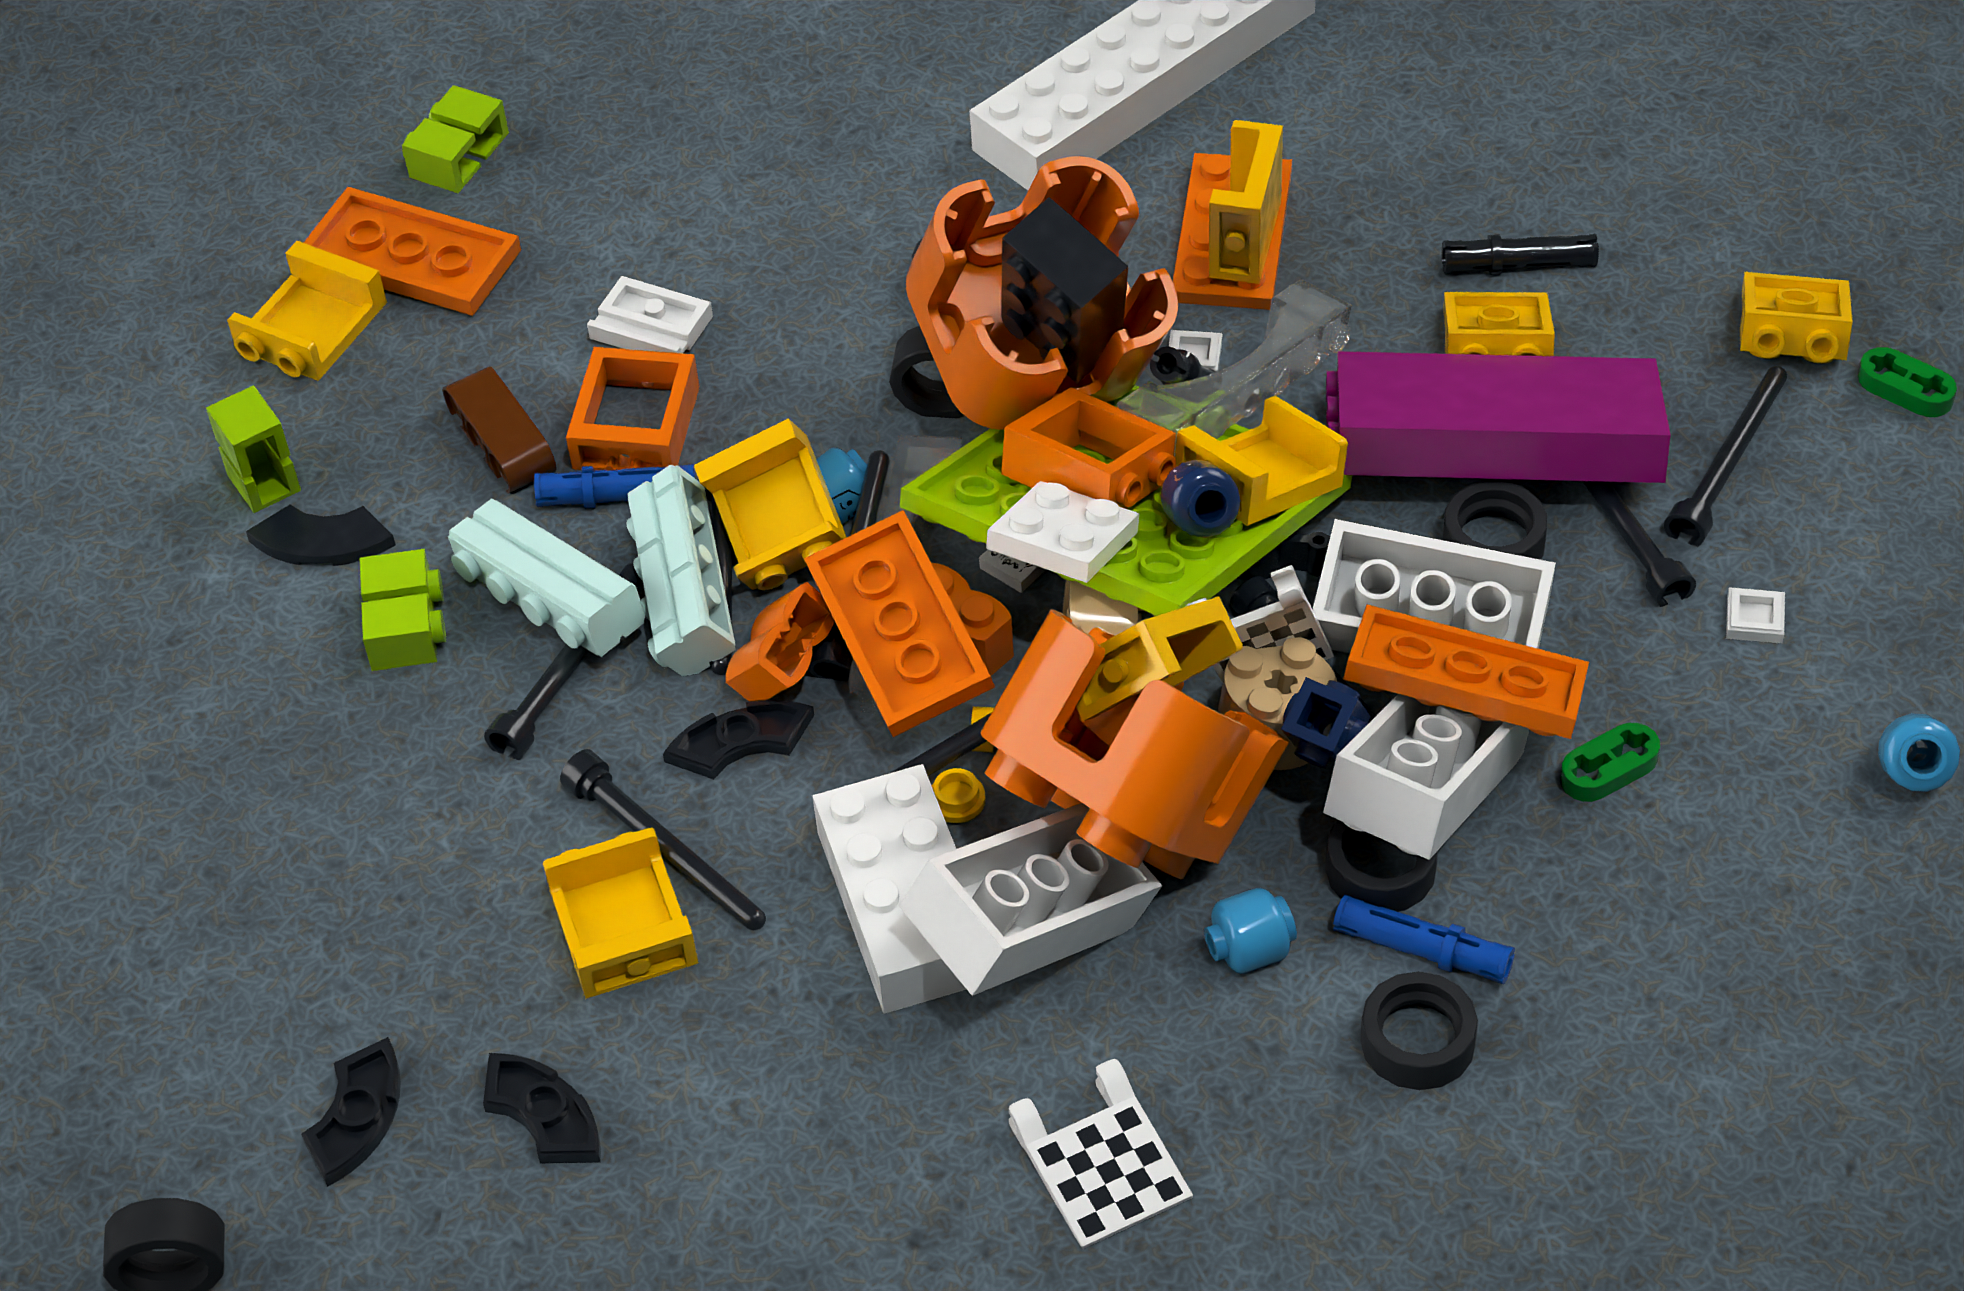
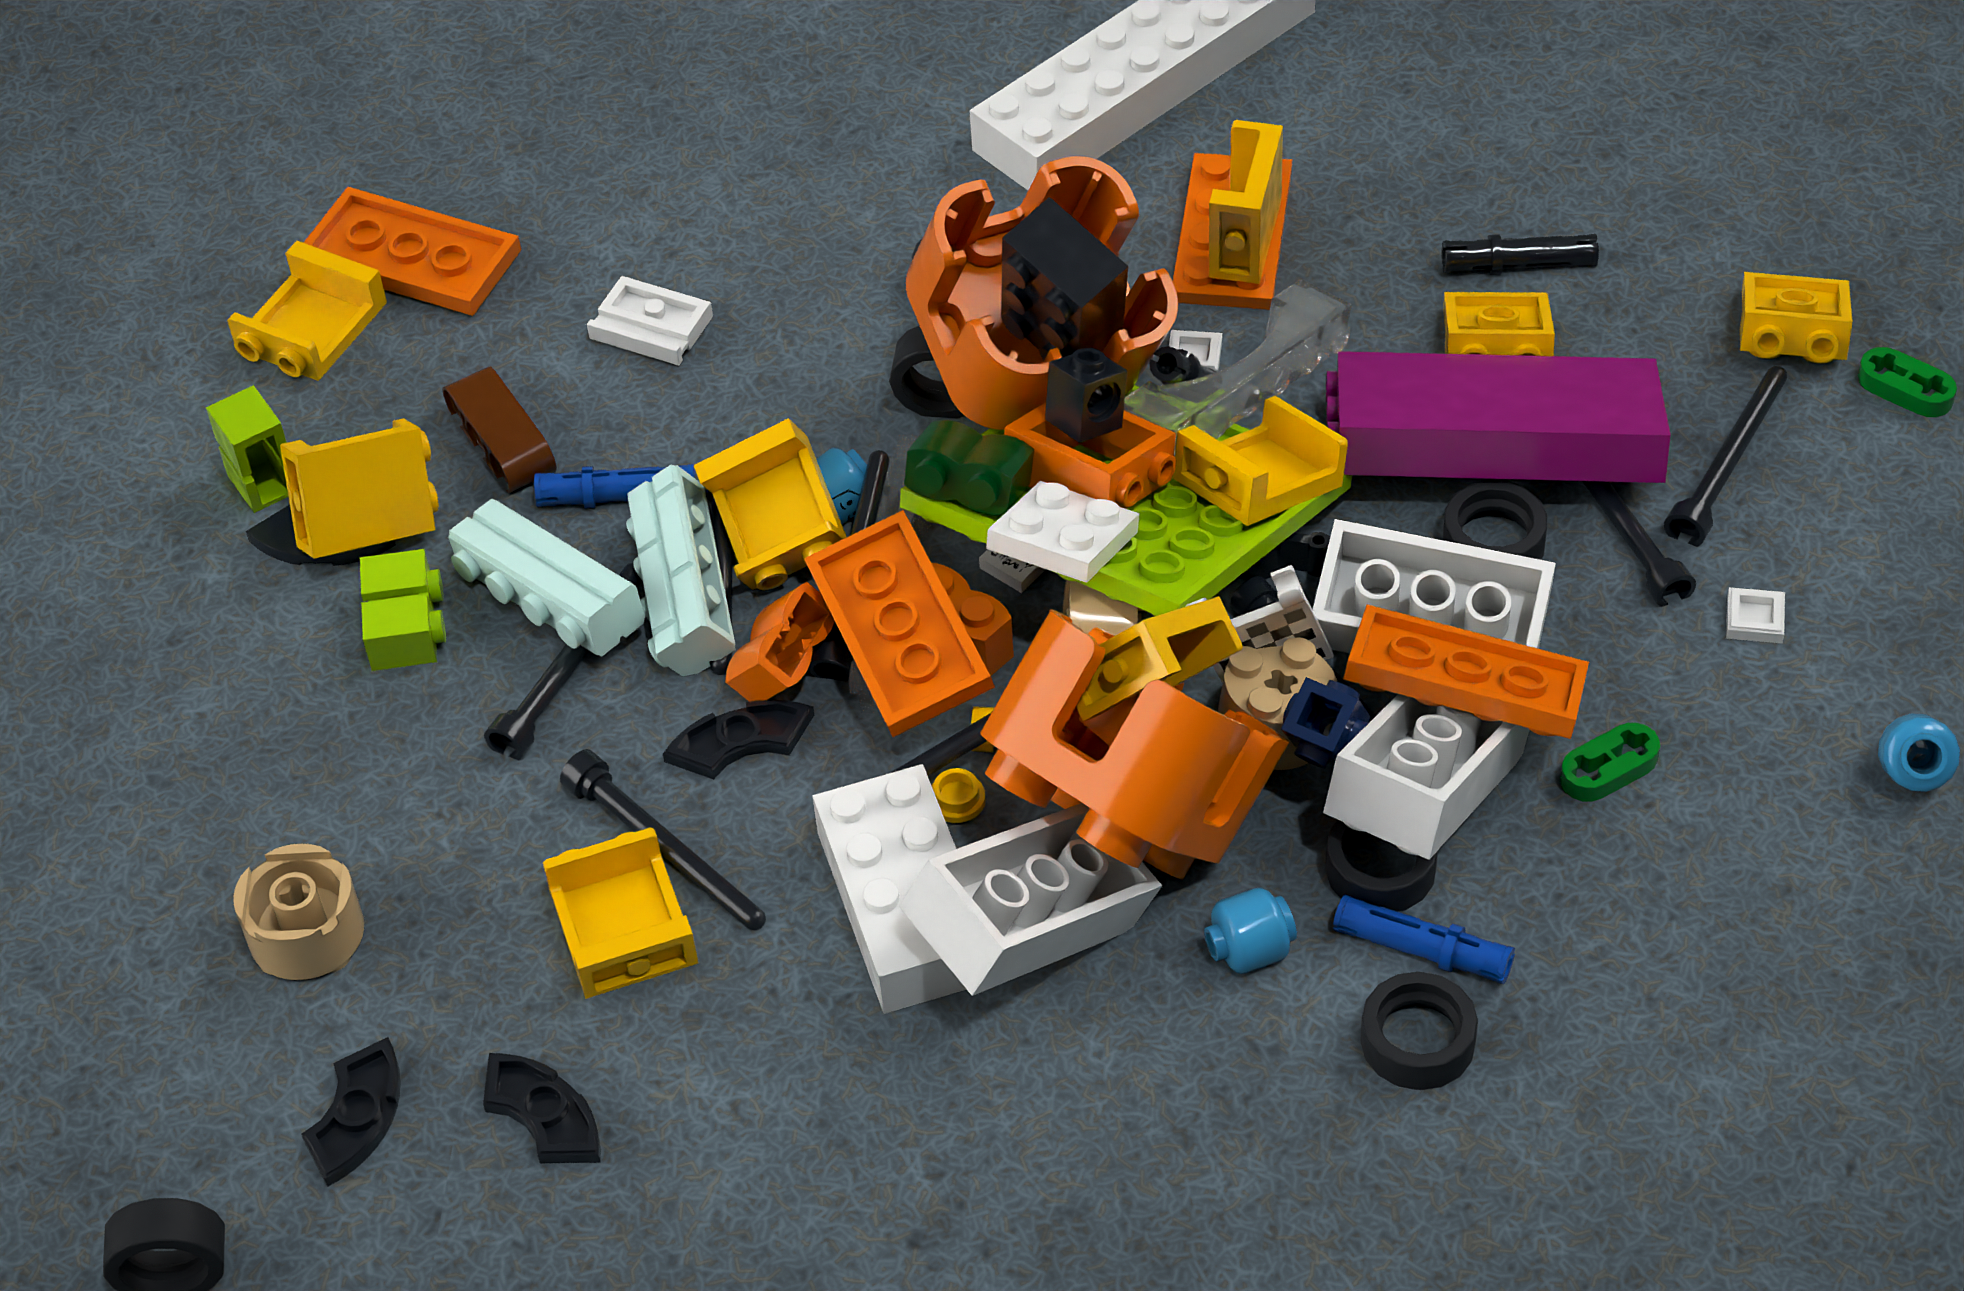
(299, 912): none -> tan brick
(360, 489): none -> yellow panel
(455, 126): lime piece -> none
(604, 444): orange window -> none
(963, 465): none -> dark green brick
(1085, 394): none -> black brick
(1104, 1167): white flag -> none
(1200, 498): dark blue head -> none

